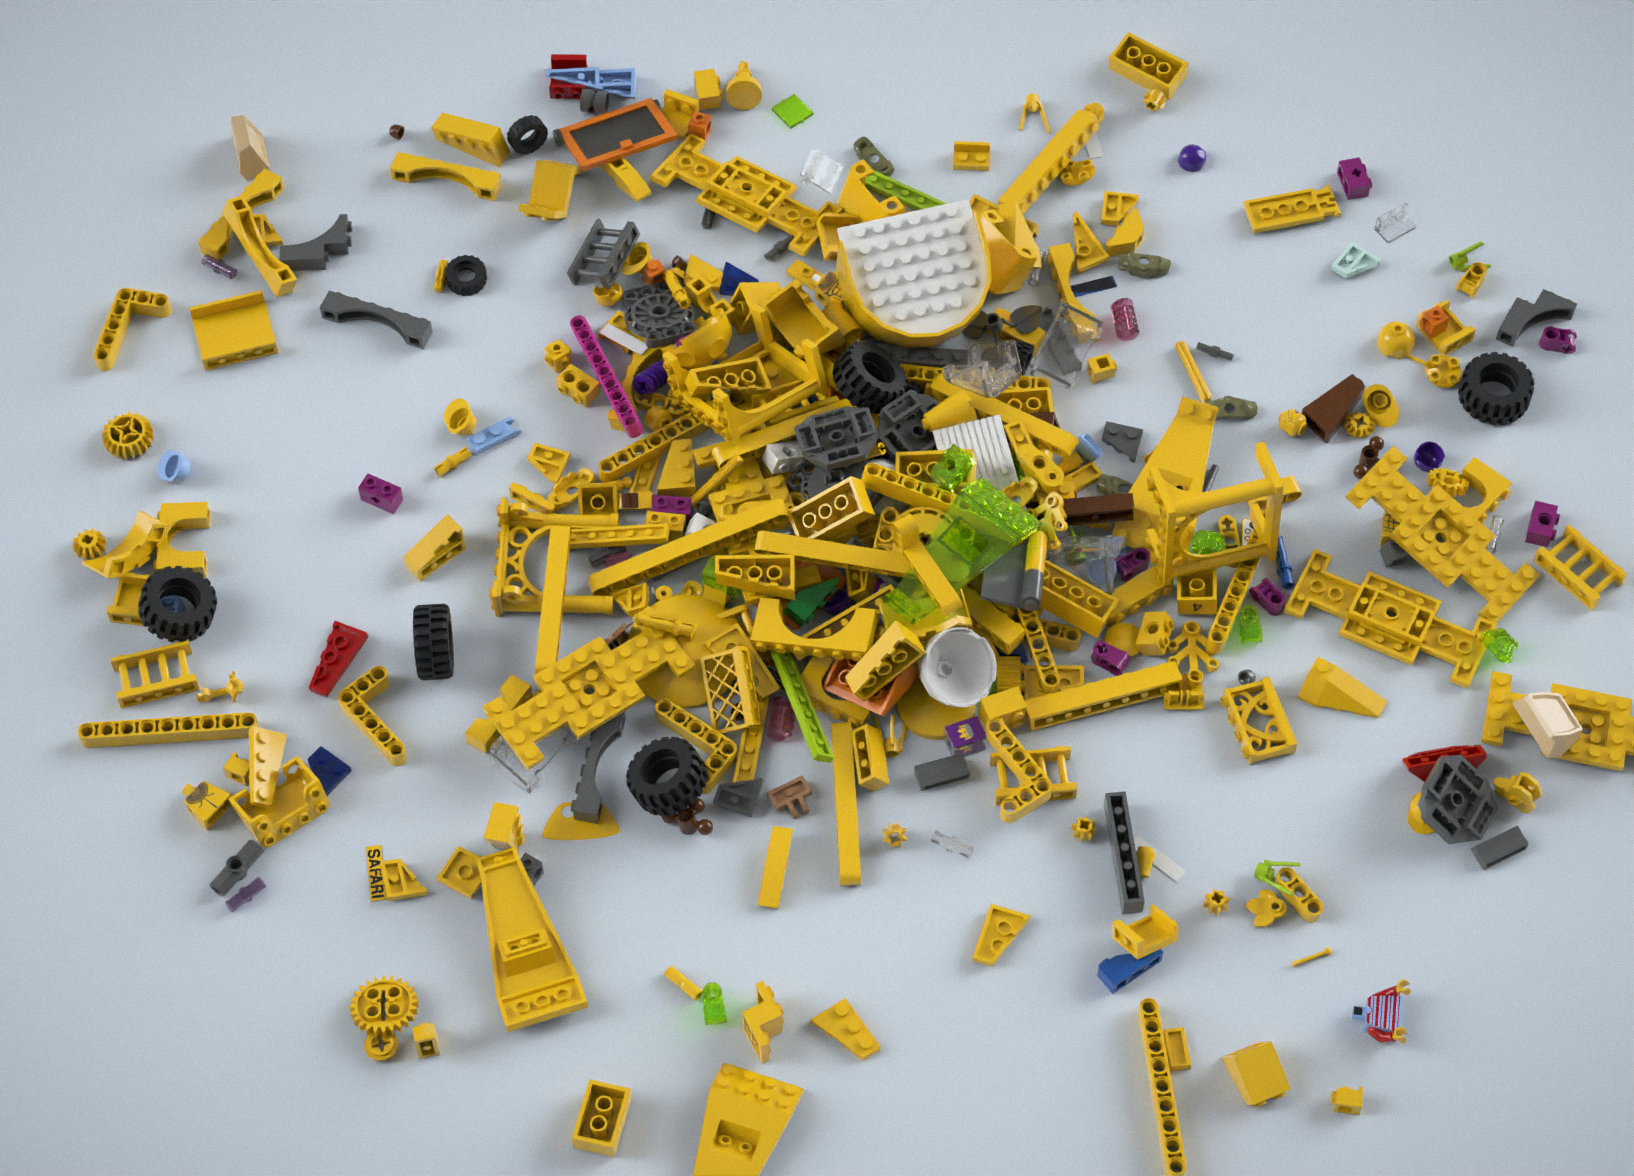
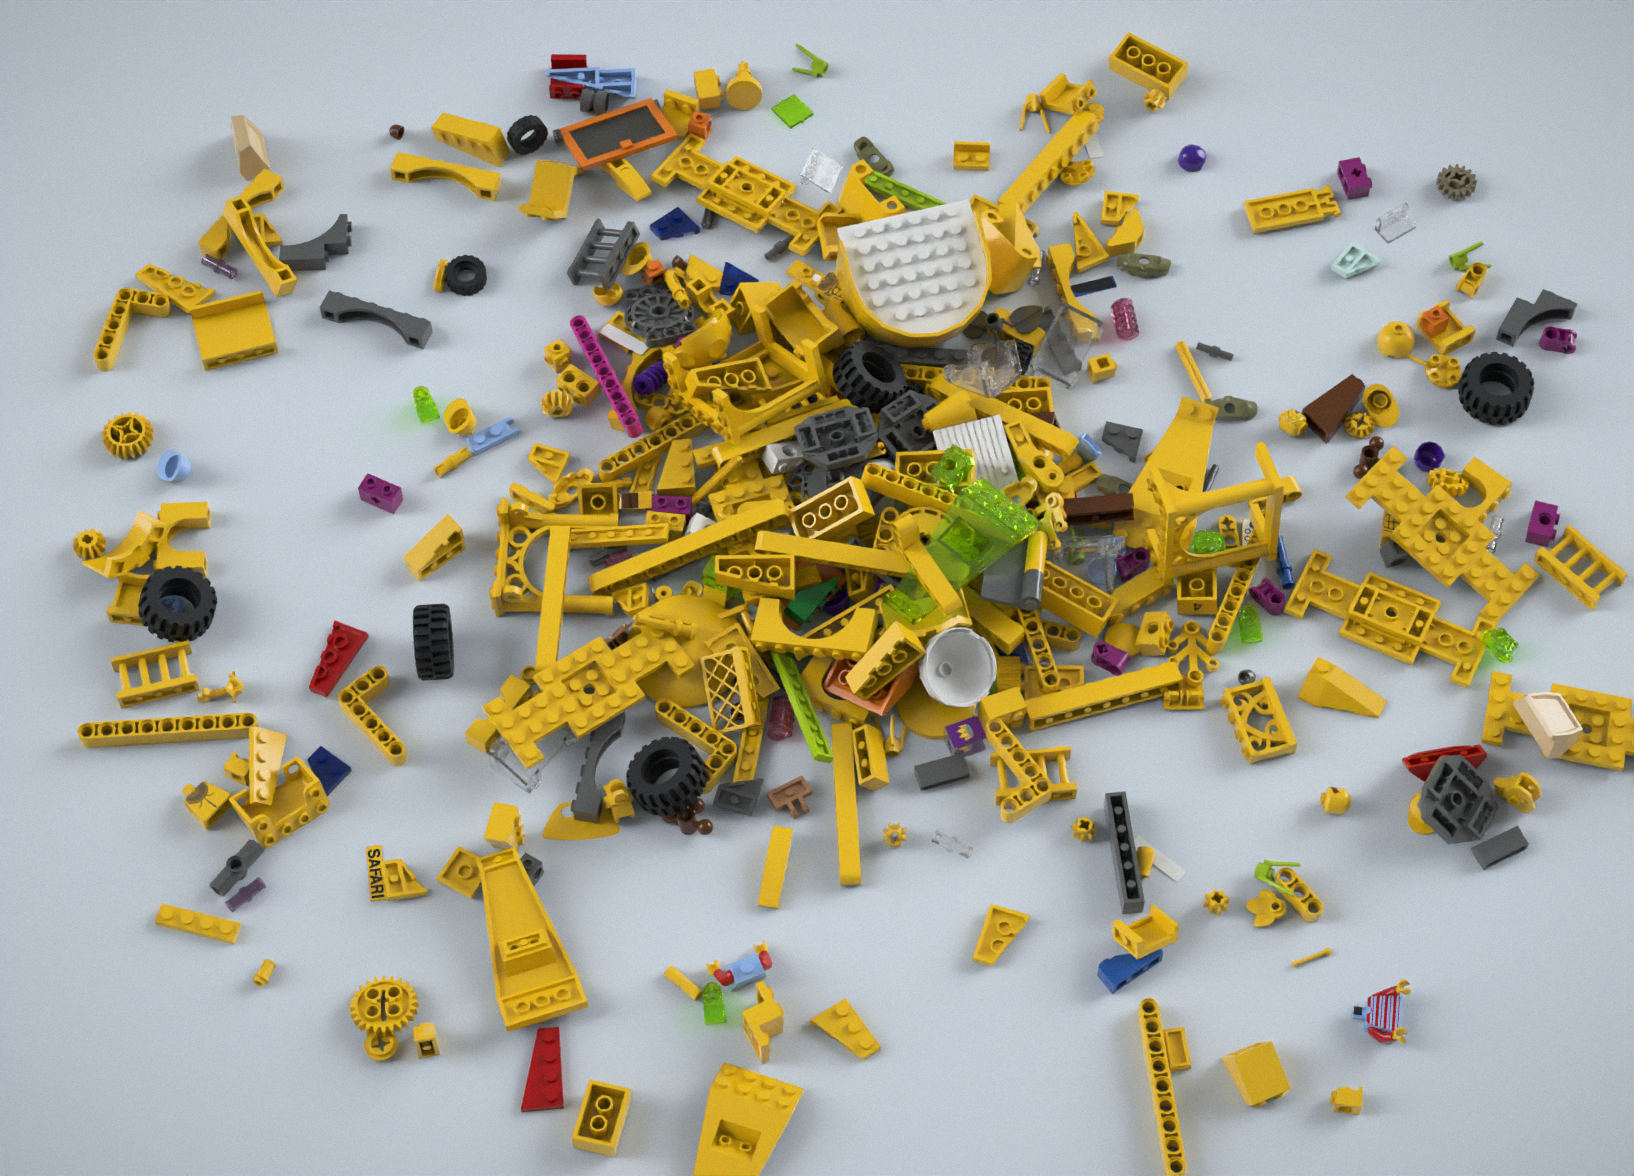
(179, 291): none -> yellow wing
(197, 923): none -> yellow plate
(264, 973): none -> yellow pin
(424, 405): none -> clear neon green piece
(527, 674): none -> yellow plate
(544, 1078): none -> red wing
(557, 404): none -> yellow gear
(618, 800): none -> yellow hinge
(673, 225): none -> clear blue wing
(744, 970): none -> torso
(818, 65): none -> lime plant
(1067, 97): none -> yellow panel
(1335, 800): none -> yellow head
(1456, 182): none -> dark tan gear

